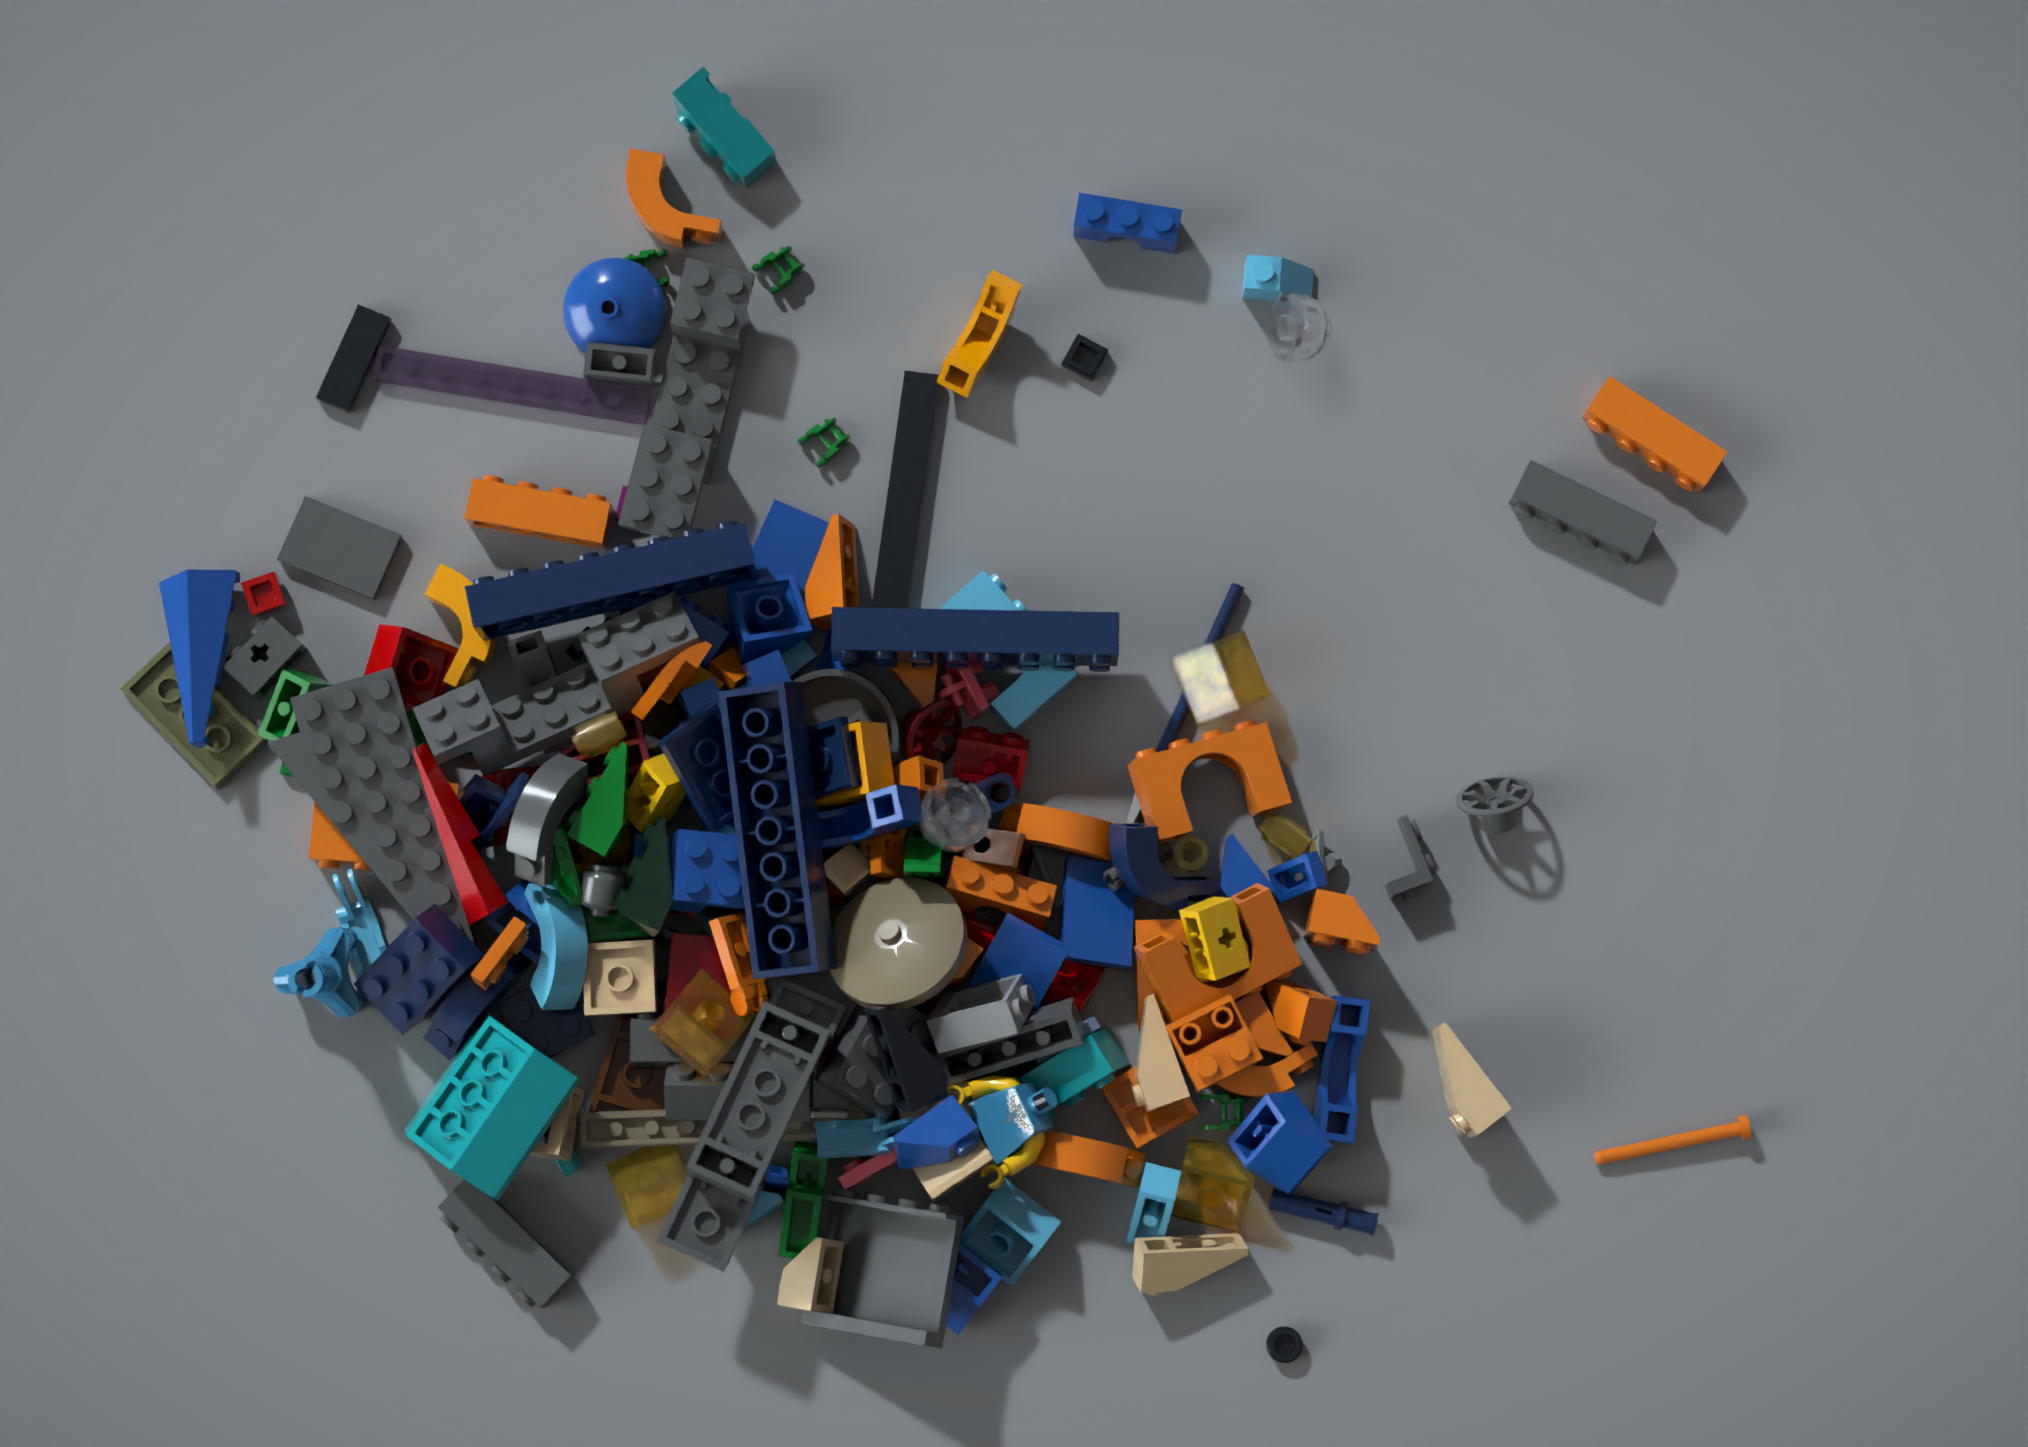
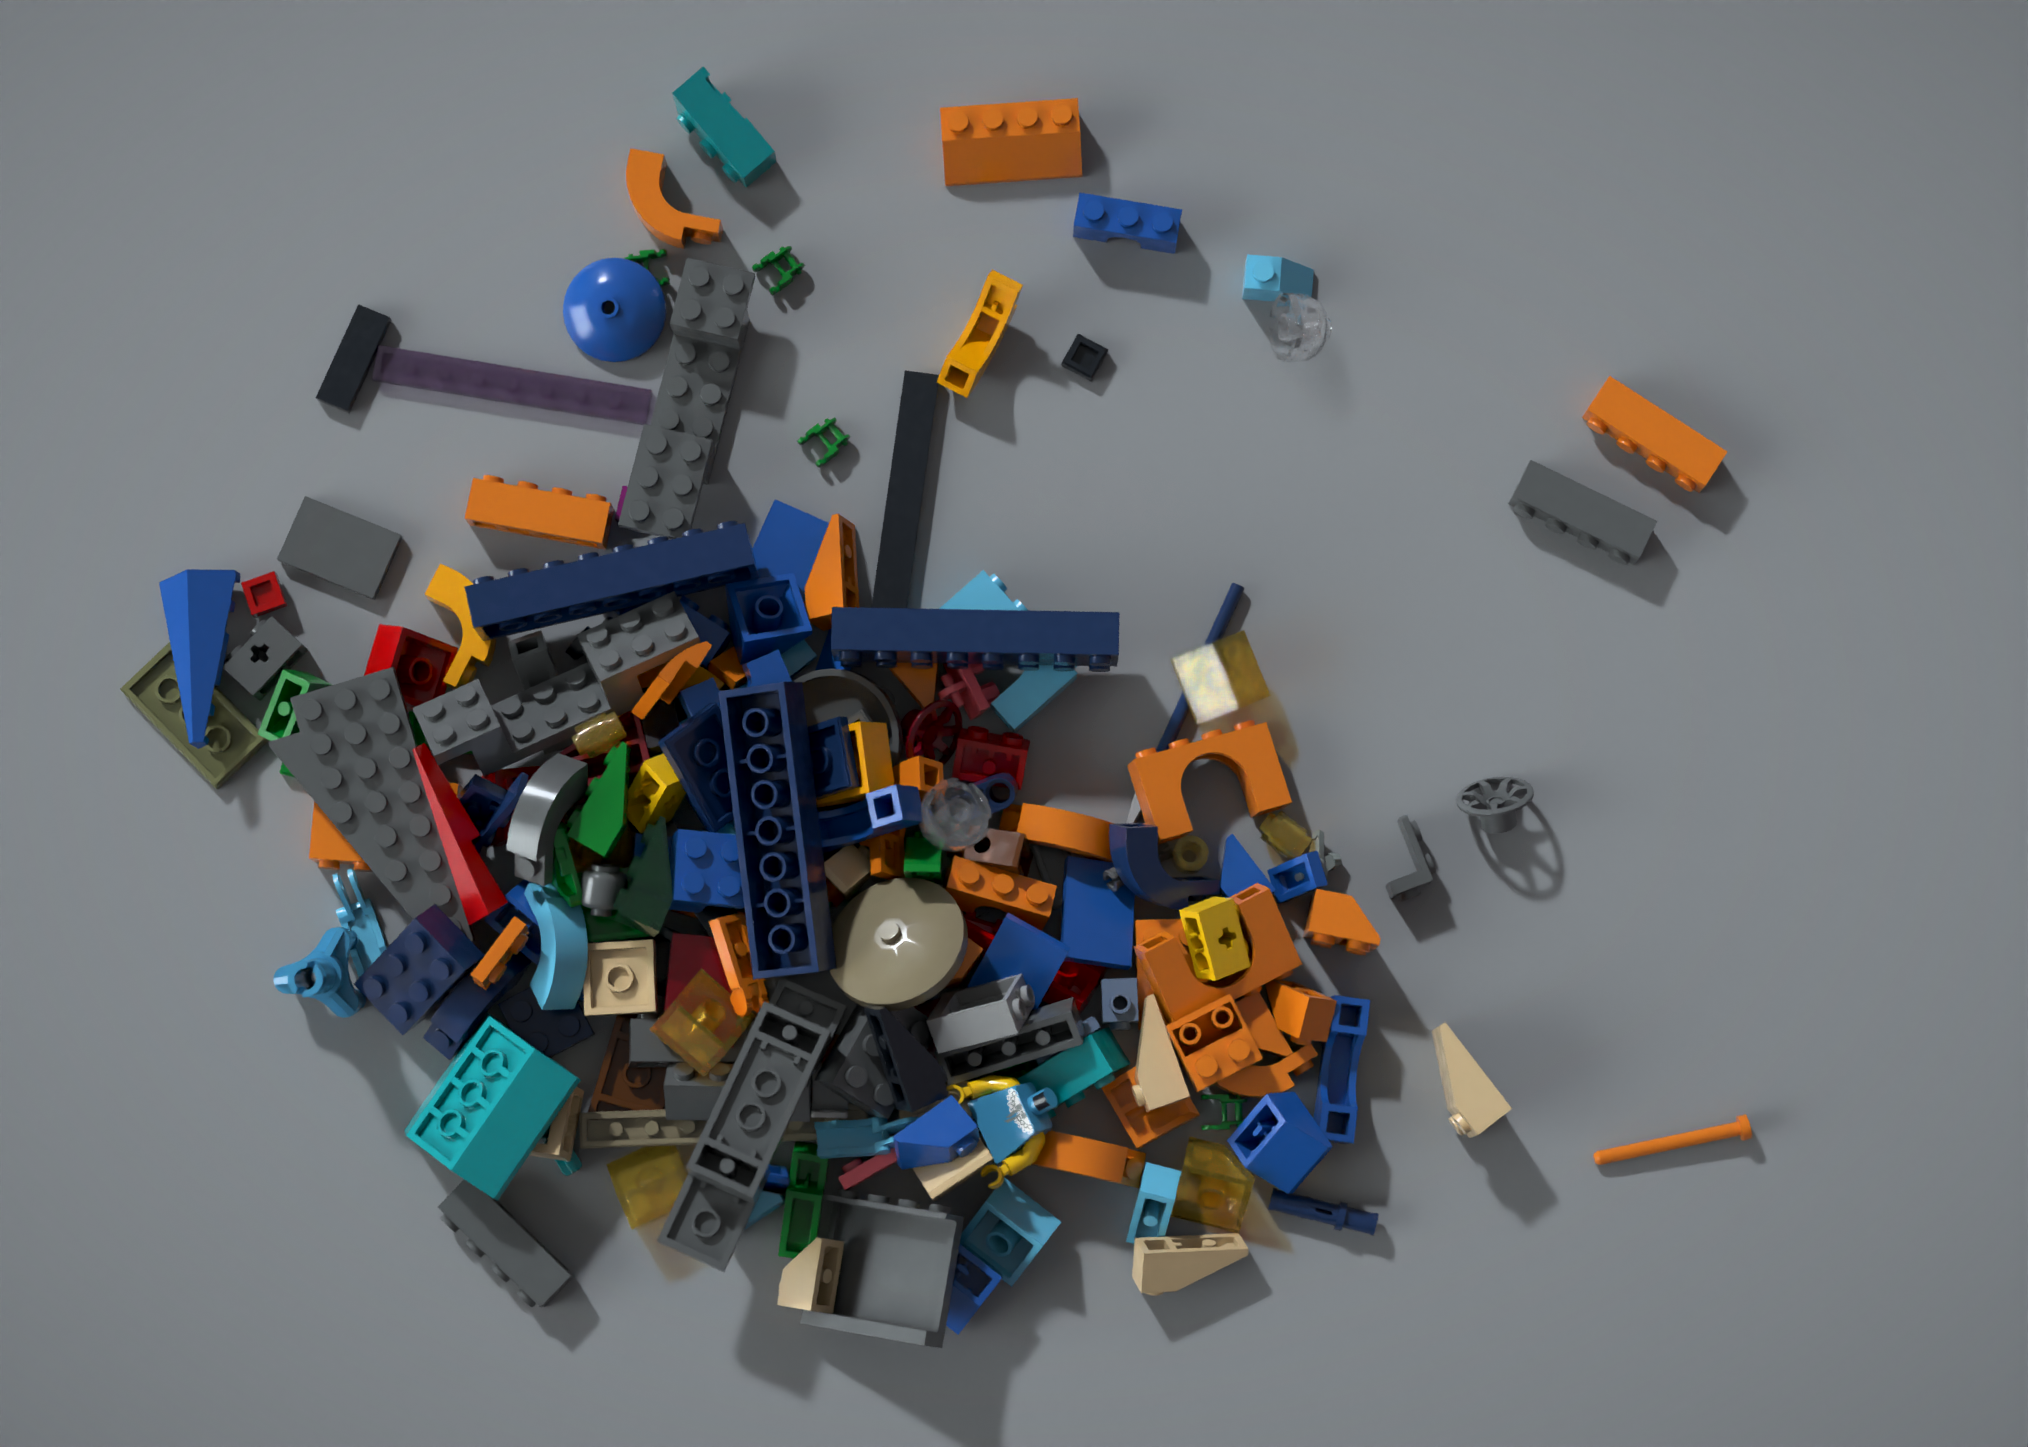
(620, 364): dark grey slope -> none
(1011, 142): none -> orange slope
(1119, 1003): none -> sand blue brick
(1284, 1344): black tile -> none

